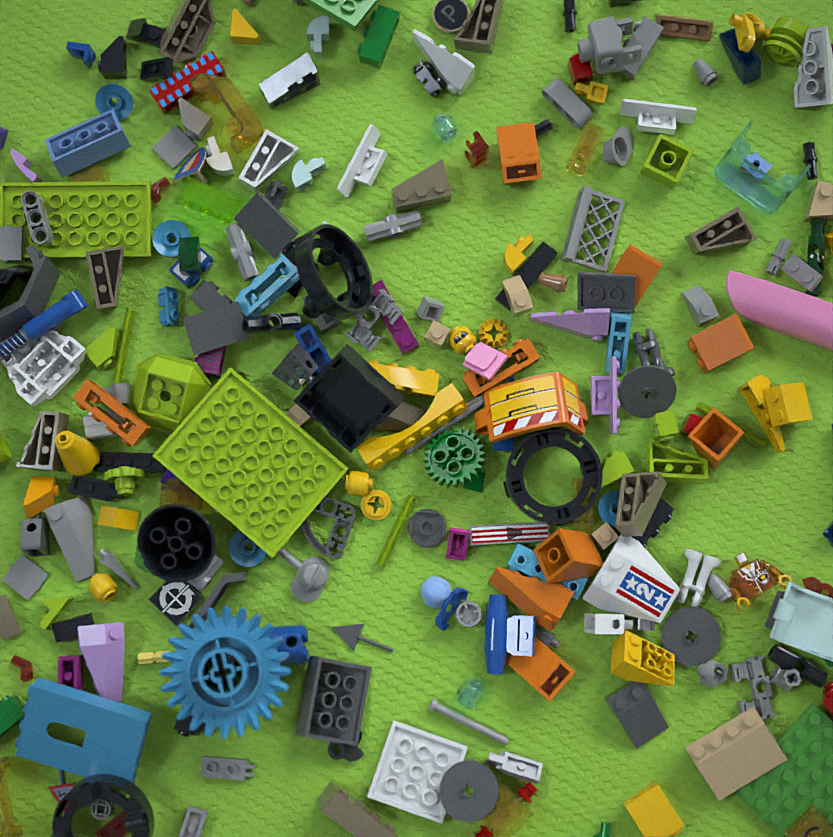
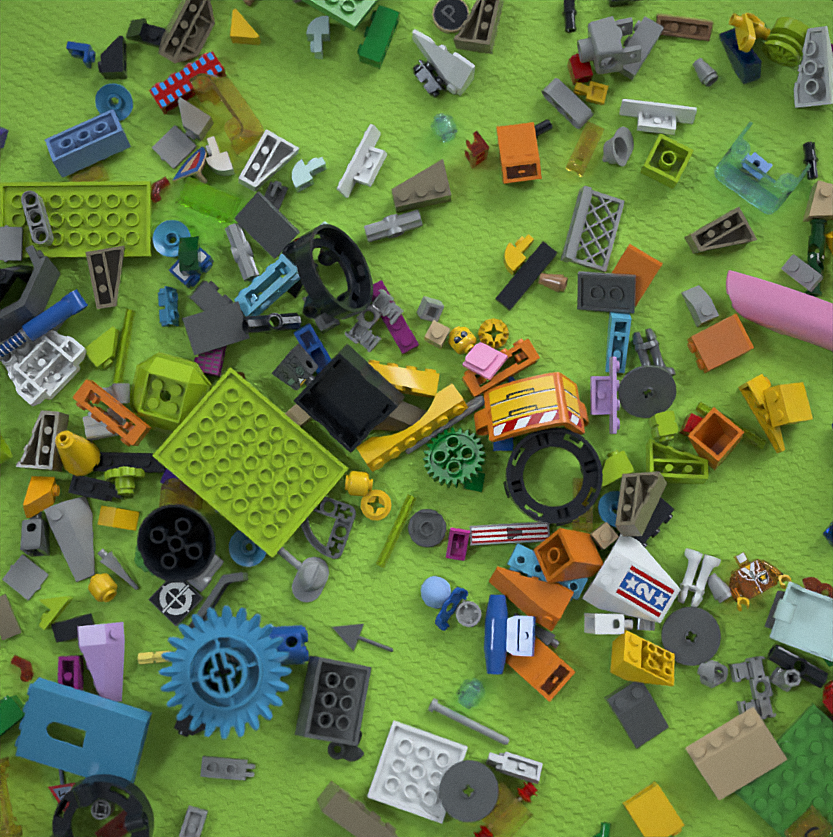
(24, 165): lavender slope -> none
(156, 69): black plate -> none
(290, 82): wedge -> none
(517, 295): tan slope -> none
(587, 324): lavender wedge -> none
(778, 257): light grey axle -> none

